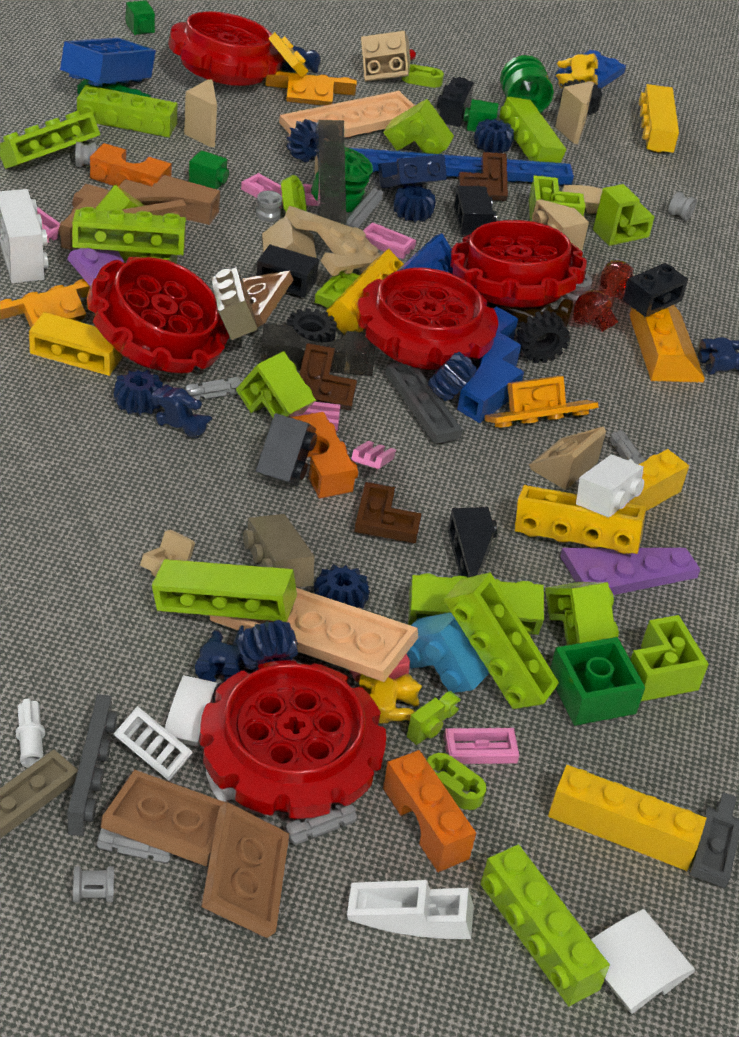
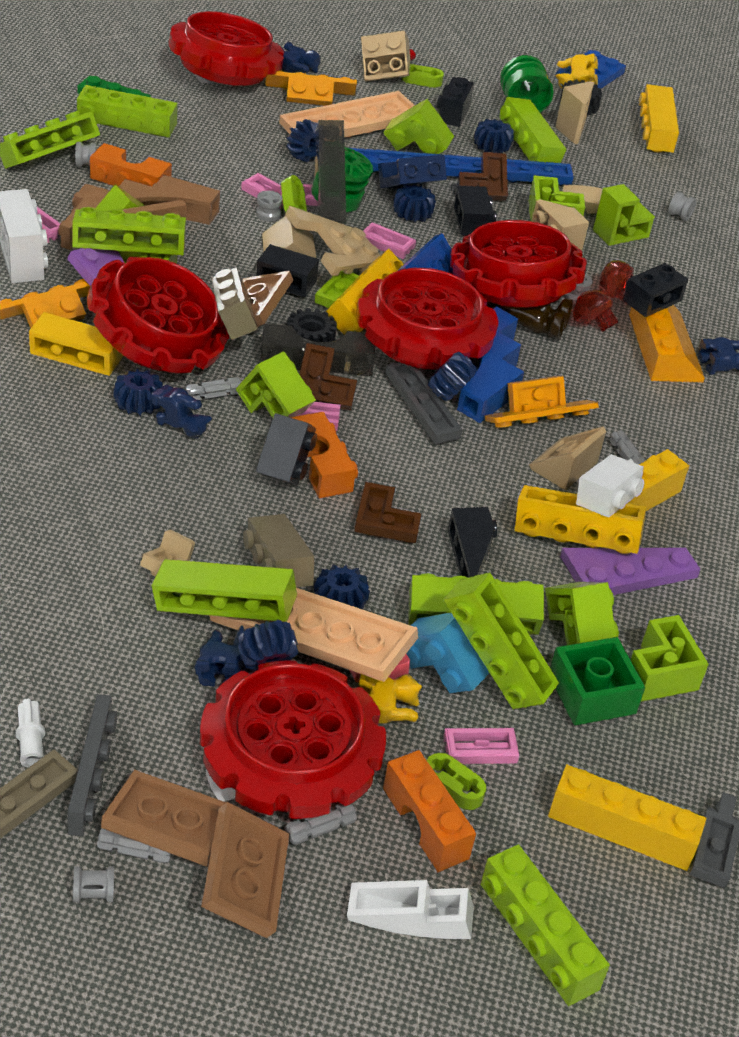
(107, 60): blue brick -> none
(131, 725): white slope -> none
(140, 17): green brick -> none
(188, 708): white slope -> none
(201, 113): tan slope -> none
(208, 170): green brick -> none
(293, 57): yellow wing -> none
(364, 208): light grey axle -> none
(366, 455): bright pink tile -> none
(428, 719): lime plate -> none
(479, 112): green brick -> none
(537, 327): black tyre -> none
(640, 960): white slope -> none

